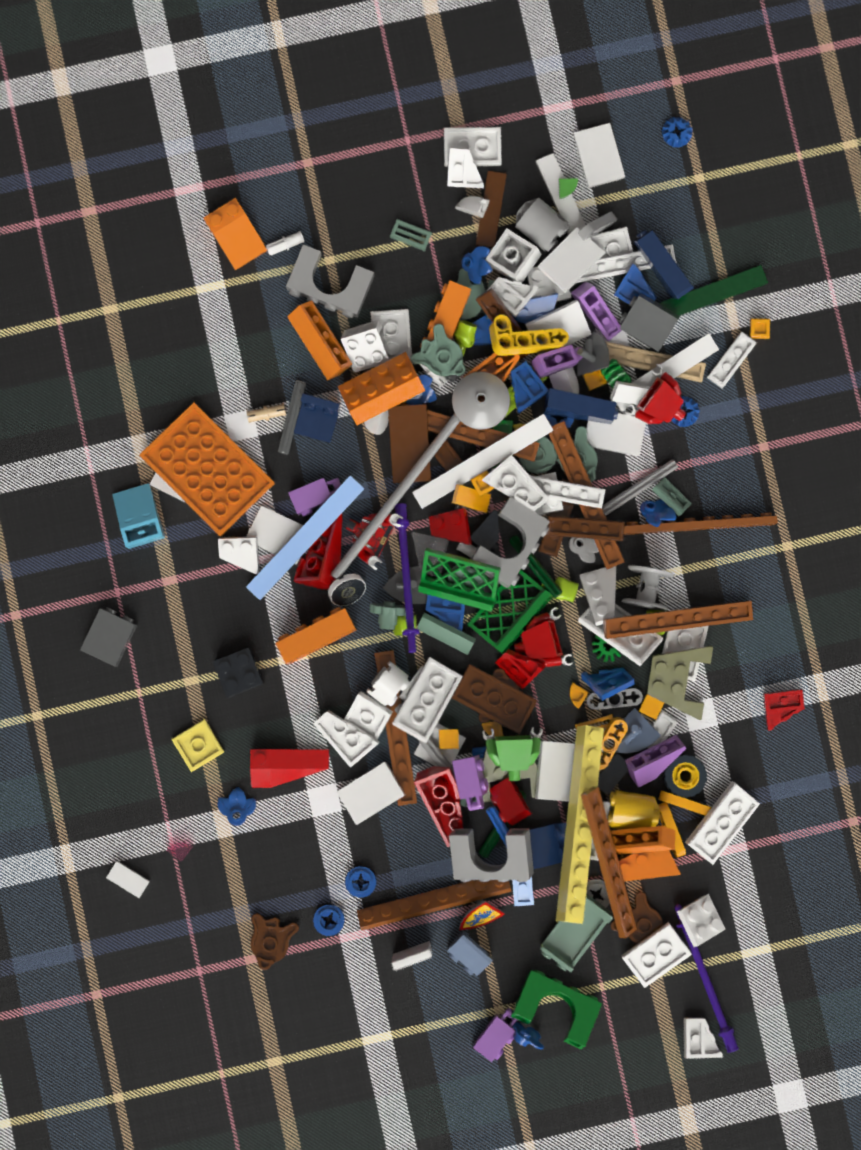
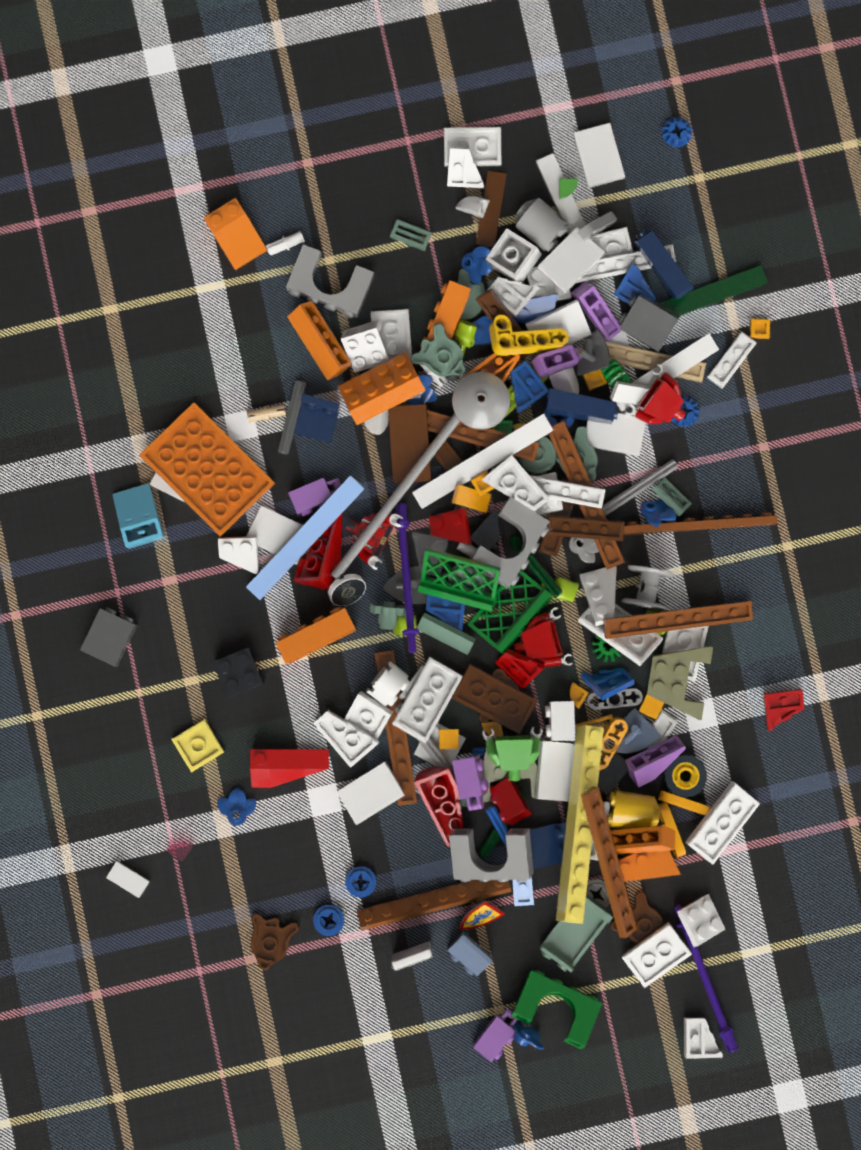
(561, 721): none -> white brick

